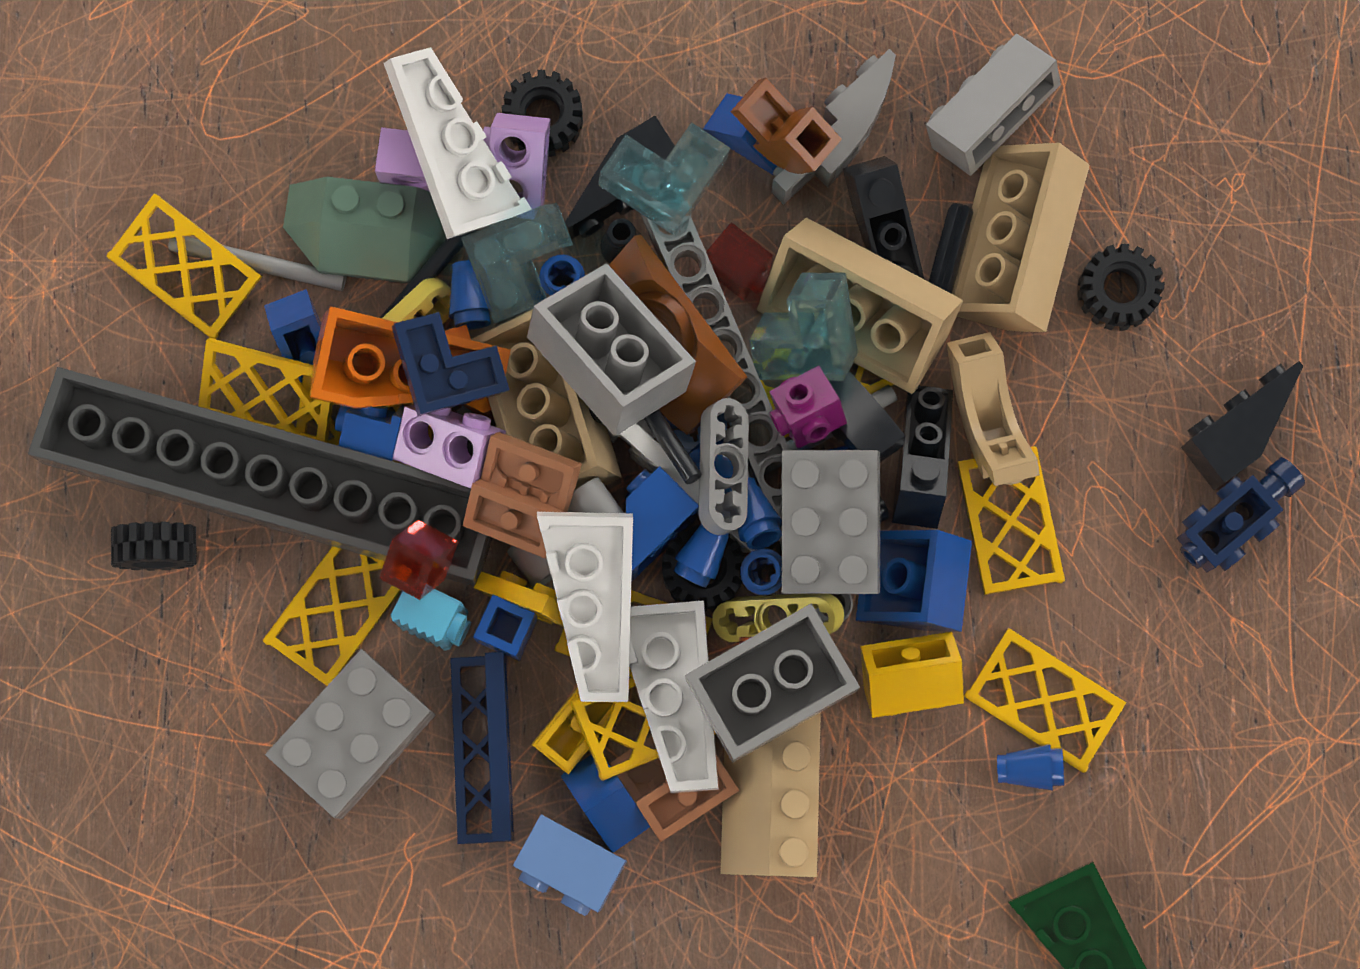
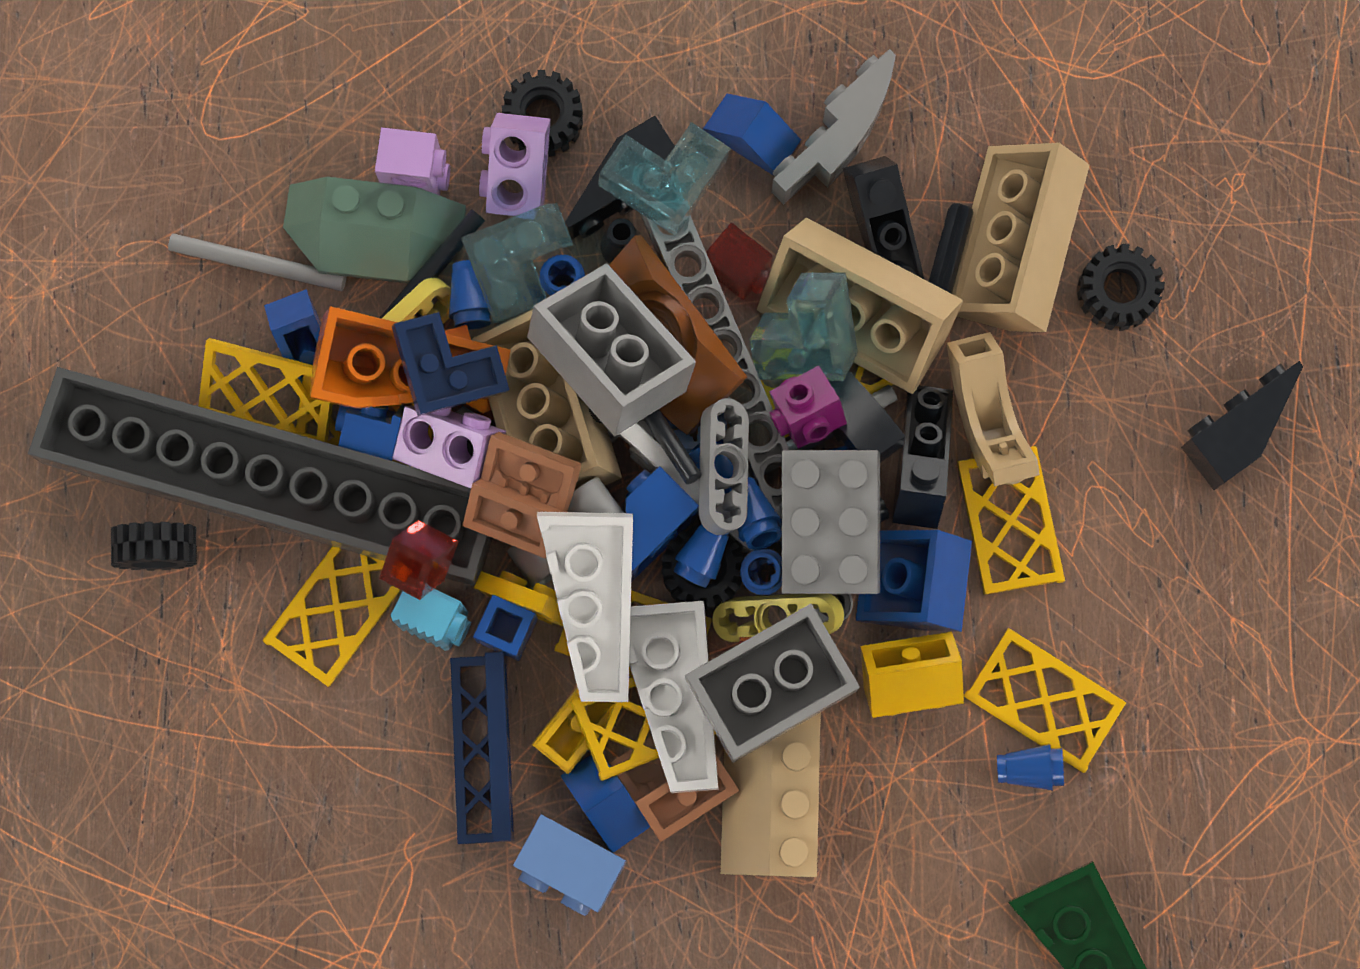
(148, 278): yellow window -> none
(350, 735): light grey brick -> none
(456, 162): white wing -> none
(784, 135): dark orange brick -> none
(993, 104): light grey brick -> none
(1228, 526): dark blue brick -> none

